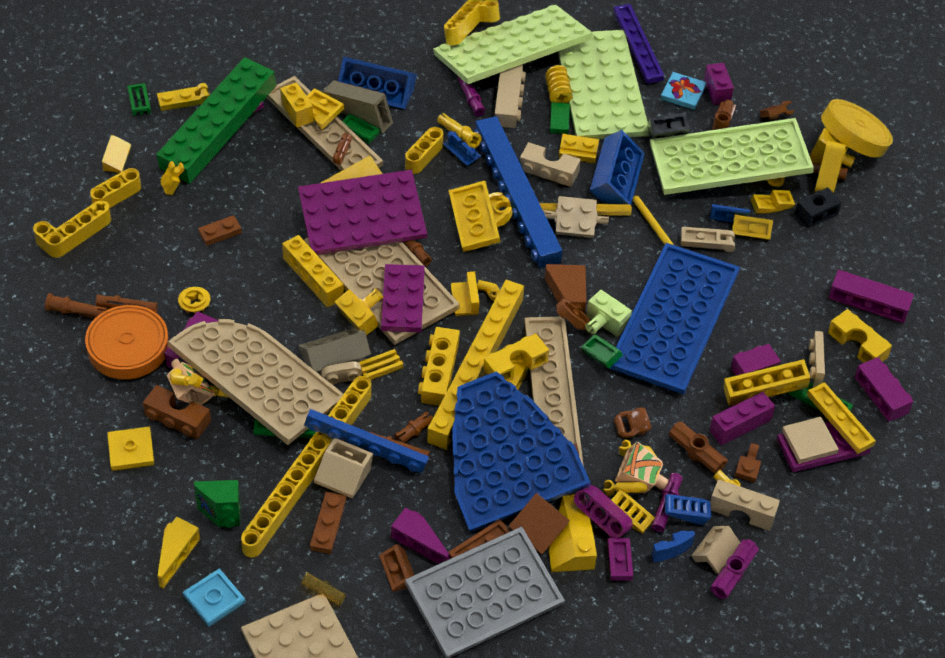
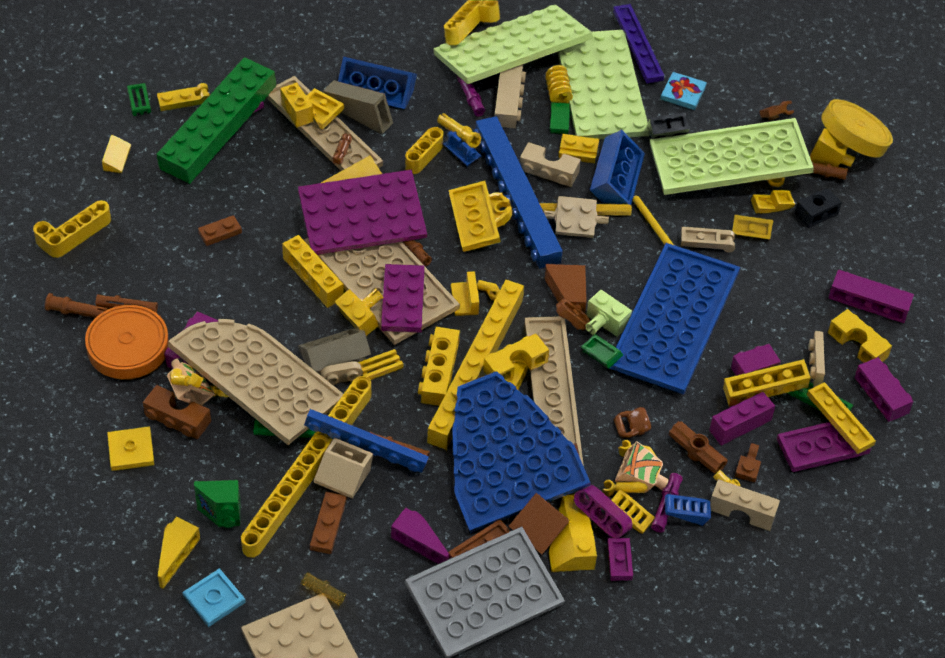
(117, 188): yellow beam -> none
(170, 179): yellow plate -> none
(191, 294): yellow gear -> none
(361, 128): green tile -> none
(396, 567): dark orange slope -> none
(413, 428): dark orange pin -> none
(680, 543): blue slope -> none
(717, 547): tan panel -> none
(718, 83): magenta brick -> none
(724, 115): dark orange piece -> none
(726, 213): blue slope -> none
(729, 577): magenta piece -> none
(810, 440): tan tile -> none
(830, 166): yellow beam -> none

